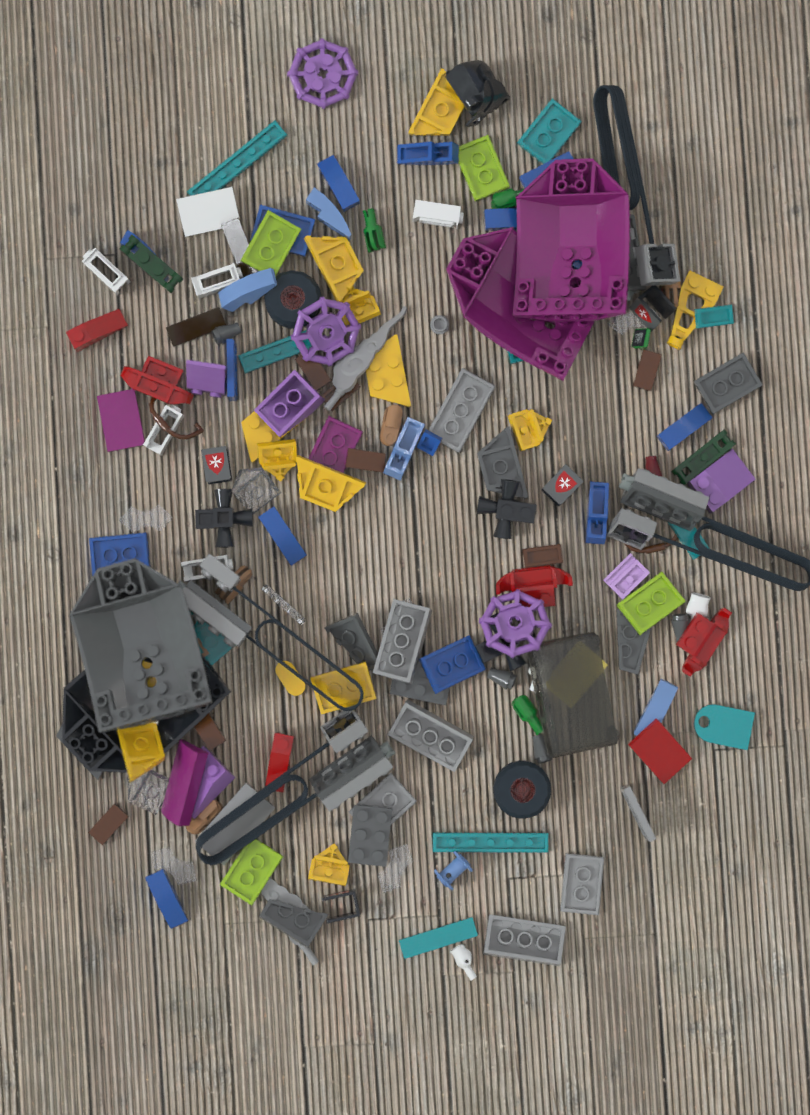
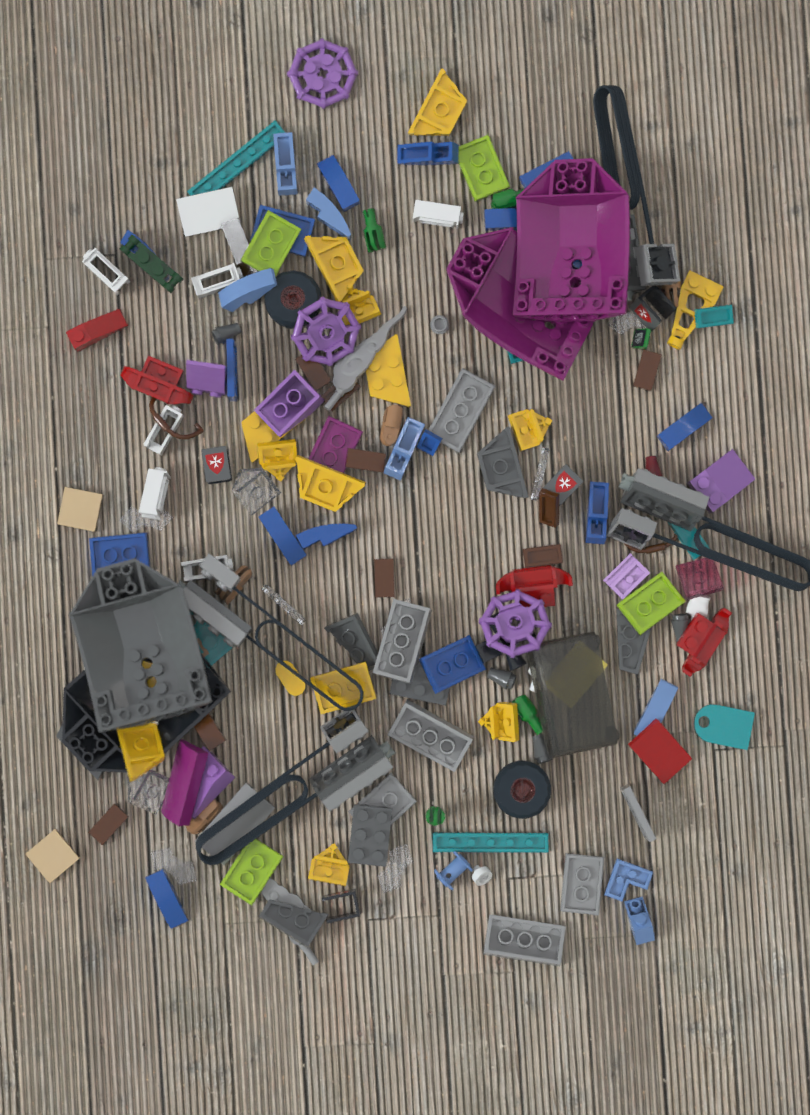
(52, 856): none -> tan tile
(80, 509): none -> tan tile
(121, 420): magenta tile -> none
(154, 493): none -> white window
(195, 326): dark brown slope -> none
(223, 518): black brick -> none
(270, 354): teal tile -> none
(279, 757): red slope -> none
(285, 164): none -> medium blue slope
(326, 534): none -> blue slope
(384, 578): none -> reddish brown tile
(435, 815): none -> green arm
(438, 937): teal tile -> none
(463, 960): white piece -> none
(477, 89): black piece -> none
(481, 875): none -> white tile
(502, 721): none -> yellow slope
(507, 509): black brick -> none
(539, 474): none -> clear tile
(549, 132): teal tile -> none
(549, 507): none -> reddish brown tile
(625, 874): none -> medium blue tile
(639, 921): none -> medium blue slope
(699, 578): none -> clear pink tile
(703, 457): dark green plate -> none
(727, 383): dark grey plate -> none

